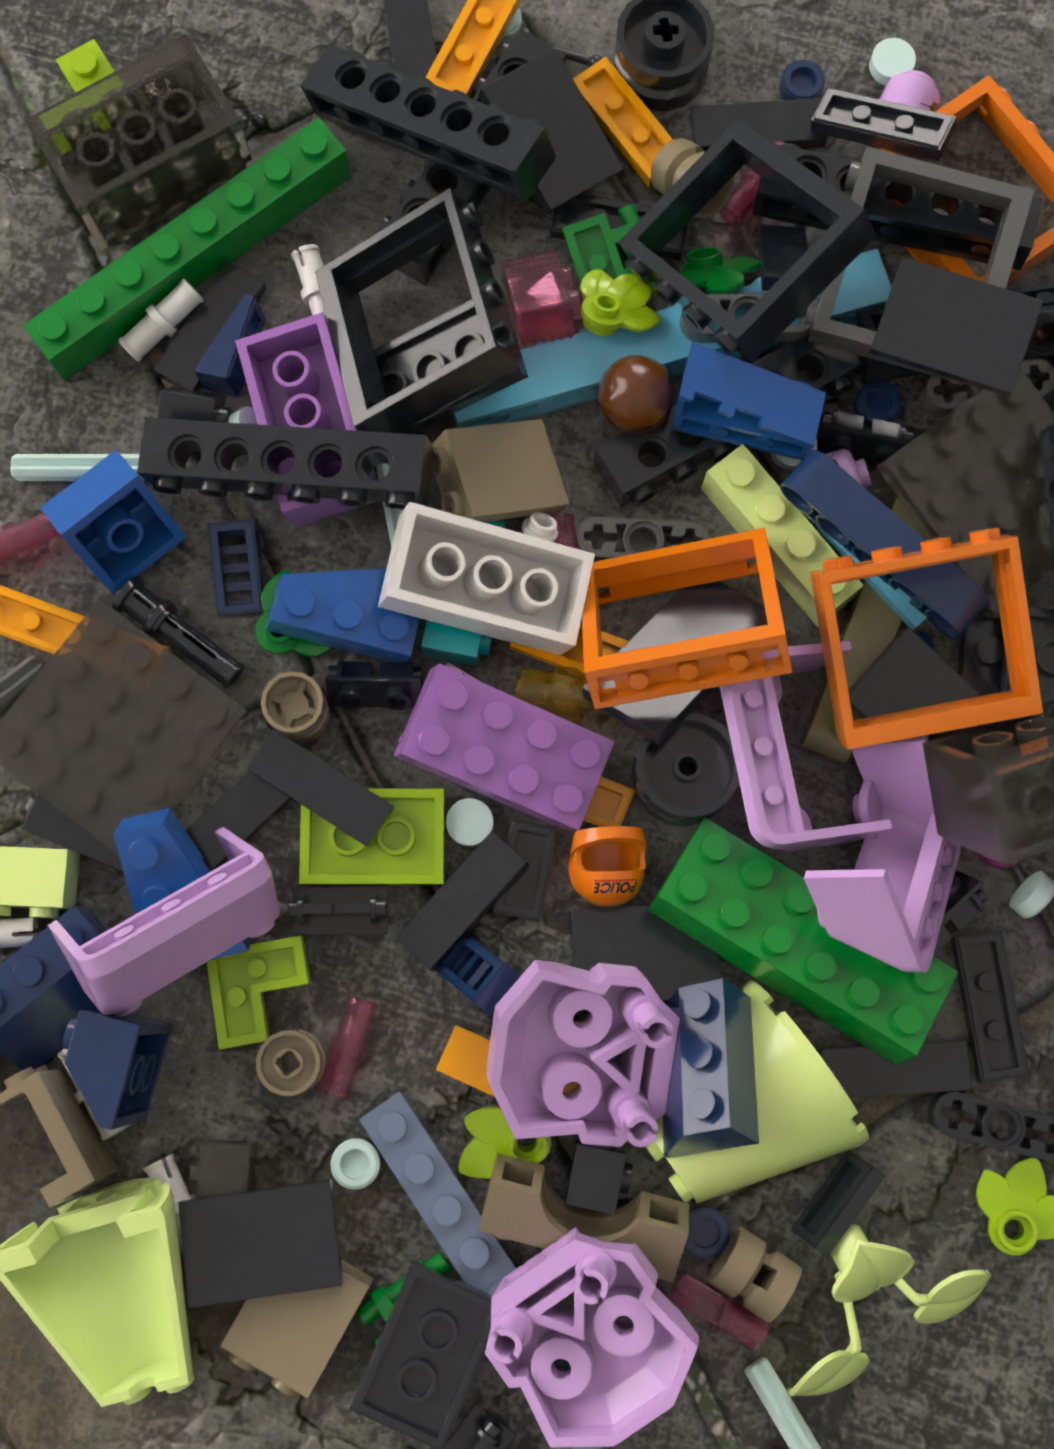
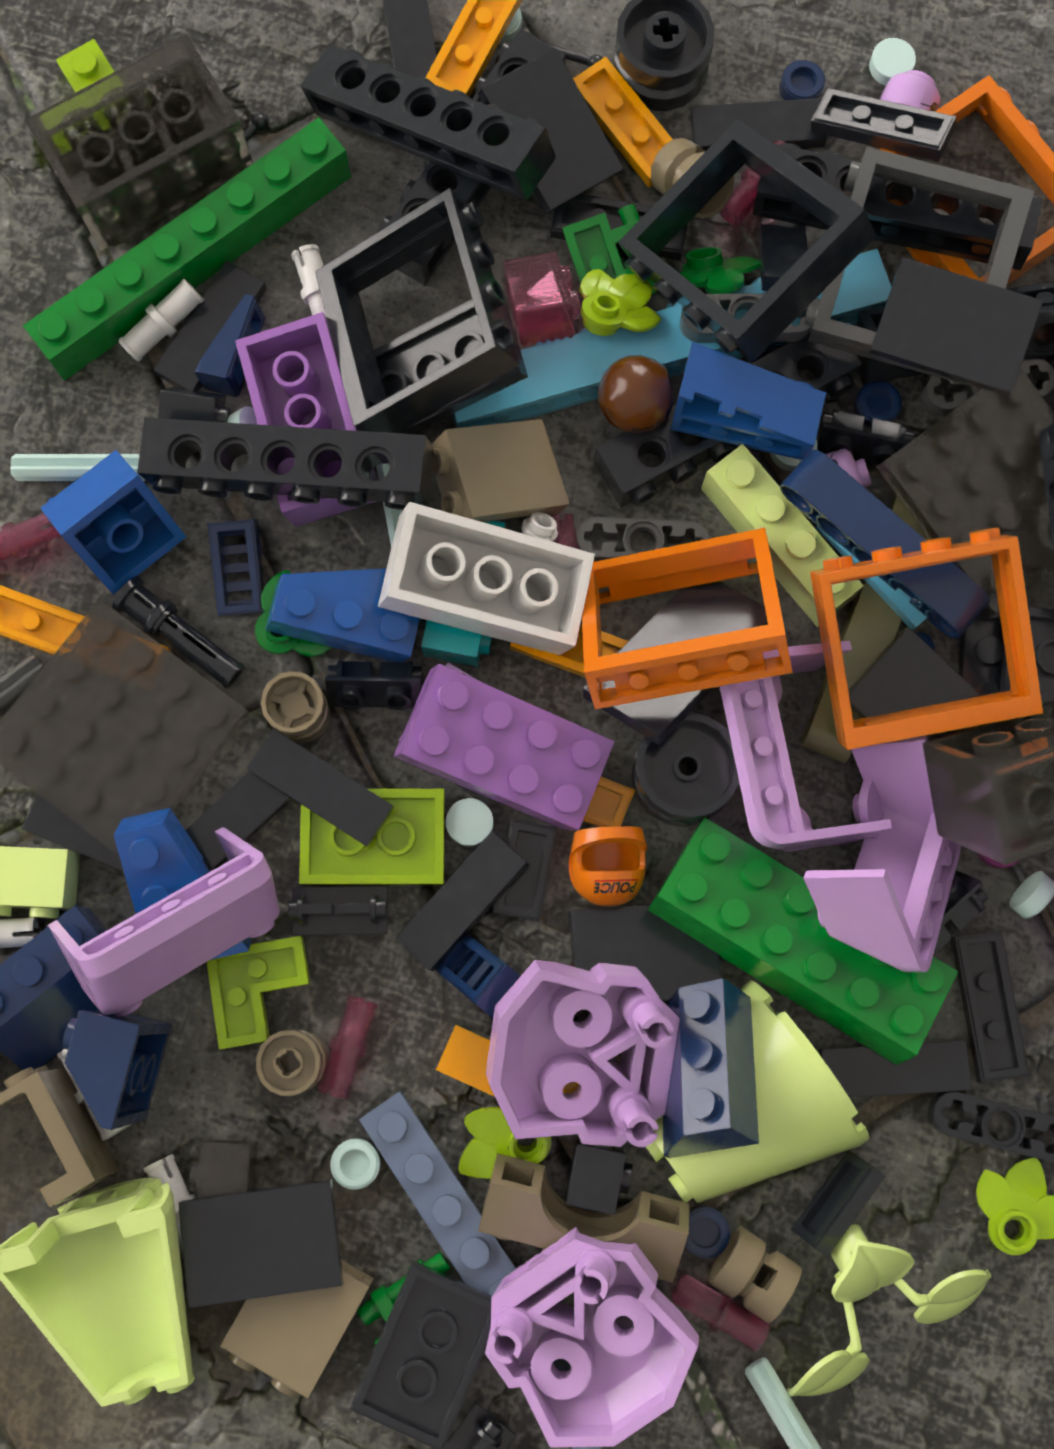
(558, 690): clear yellow plate -> none

